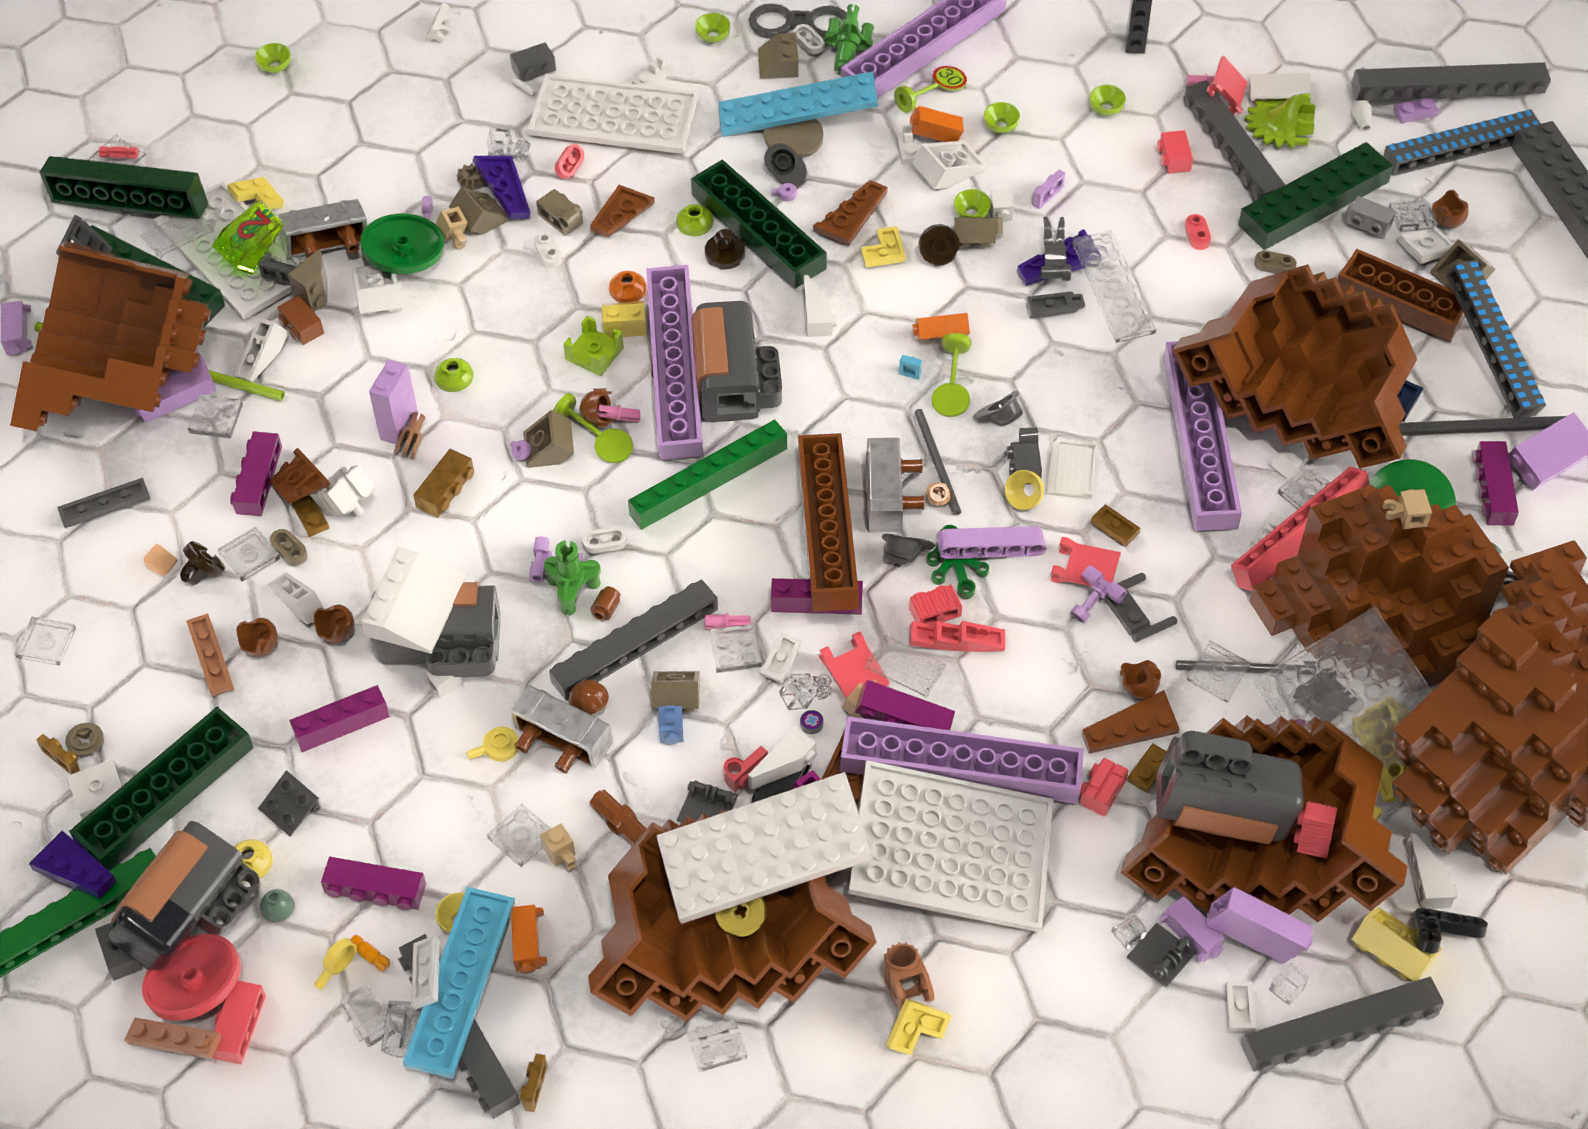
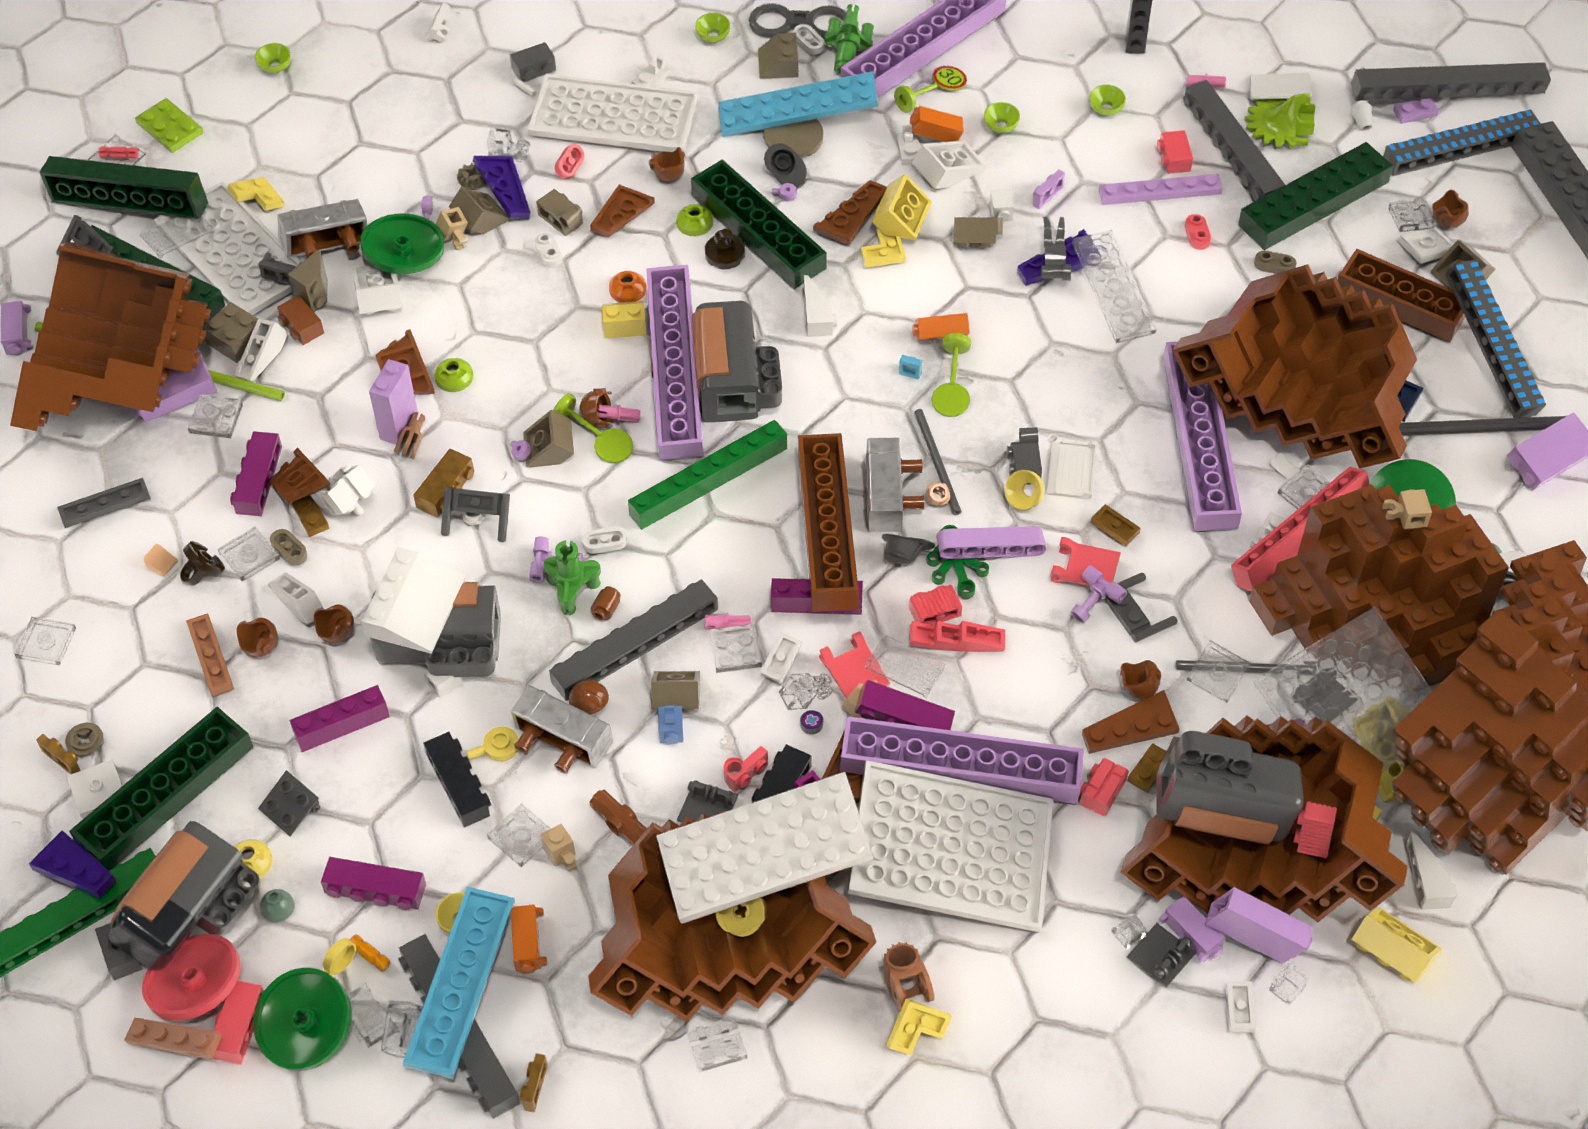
(169, 125): none -> lime plate
(230, 331): none -> dark tan brick
(248, 237): clear neon green slope -> none
(302, 1019): none -> green dish
(407, 352): none -> dark orange wing
(425, 972): white tile -> none
(457, 779): none -> black brick
(473, 518): none -> white plate
(475, 502): none -> dark grey plate
(593, 349): lime panel -> none
(668, 165): none -> dark orange cap
(784, 759): white slope -> none
(902, 209): none -> light yellow slope
(938, 244): dark brown tile -> none
(974, 200): lime piece -> none
(1002, 411): dark grey piece -> none
(1054, 304): dark grey hinge -> none
(1160, 189): none -> lavender plate
(1229, 85): coral flag -> none
(1342, 1024): dark grey brick -> none
(1370, 216): light grey brick -> none
(1430, 923): black beam -> none
(1496, 483): magenta brick -> none

